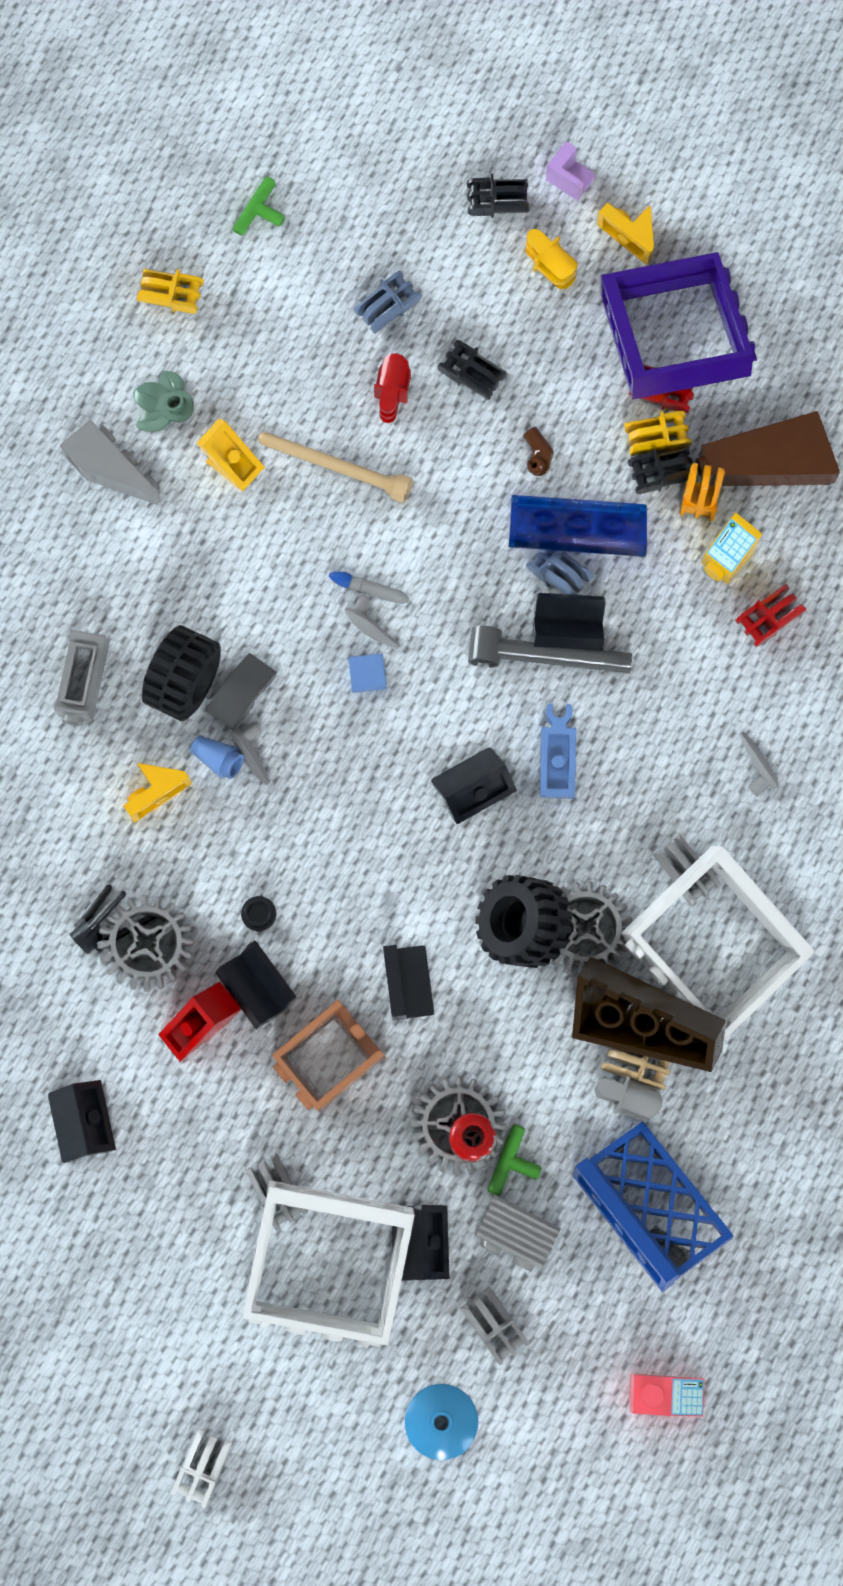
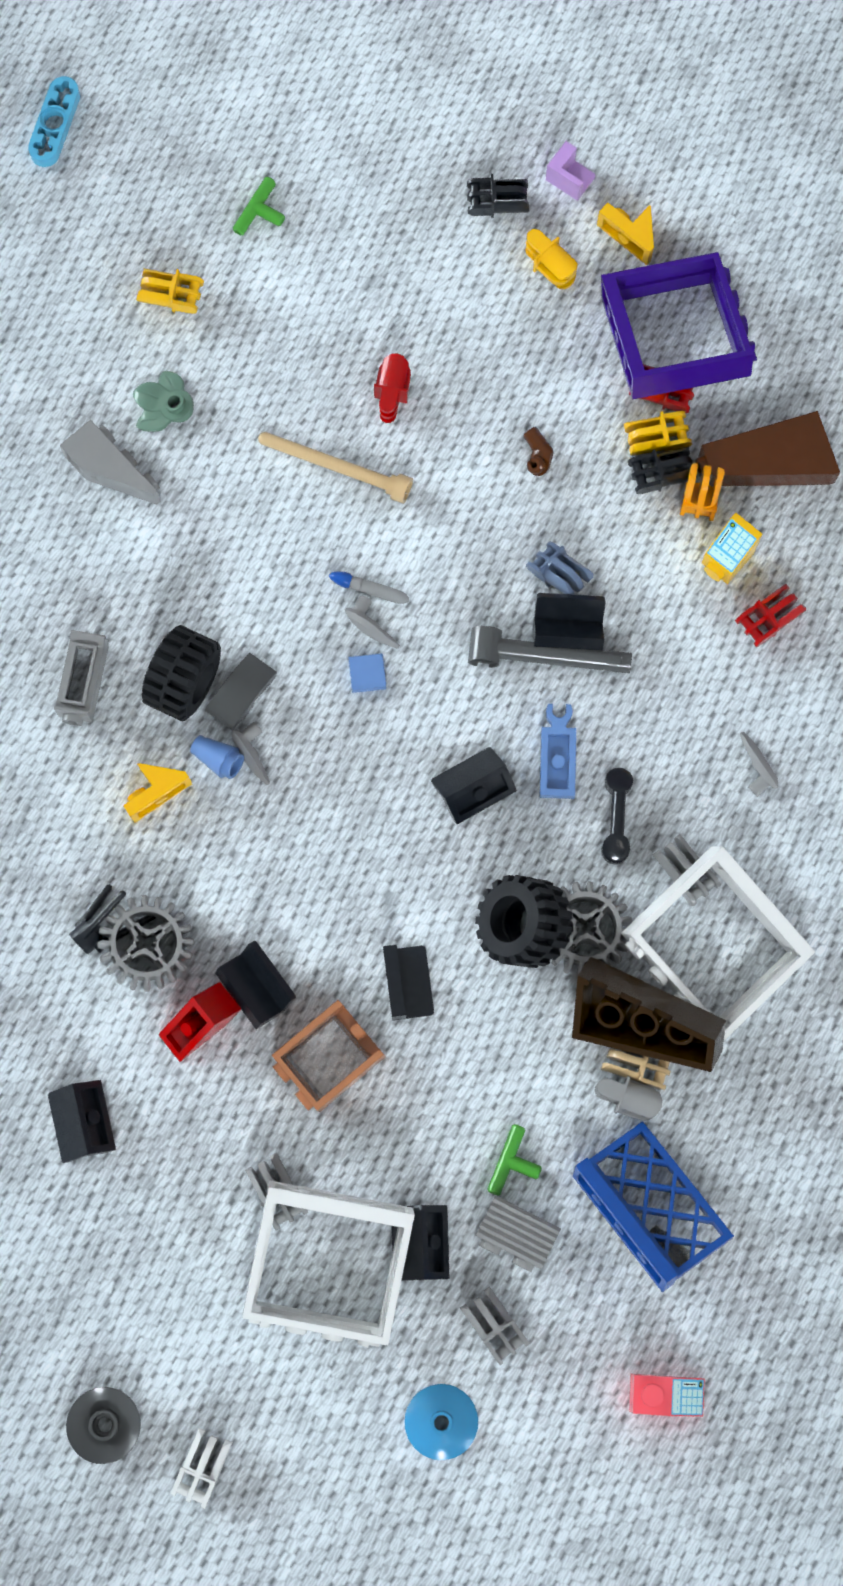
(49, 109): none -> medium azure beam
(84, 1431): none -> dark grey dish
(230, 455): yellow slope -> none
(258, 913): black plate -> none
(386, 305): sand blue arm -> none
(433, 1124): light grey gear -> none
(475, 372): black arm -> none
(482, 1127): red head -> none
(578, 525): clear blue tile -> none
(616, 845): none -> black bar

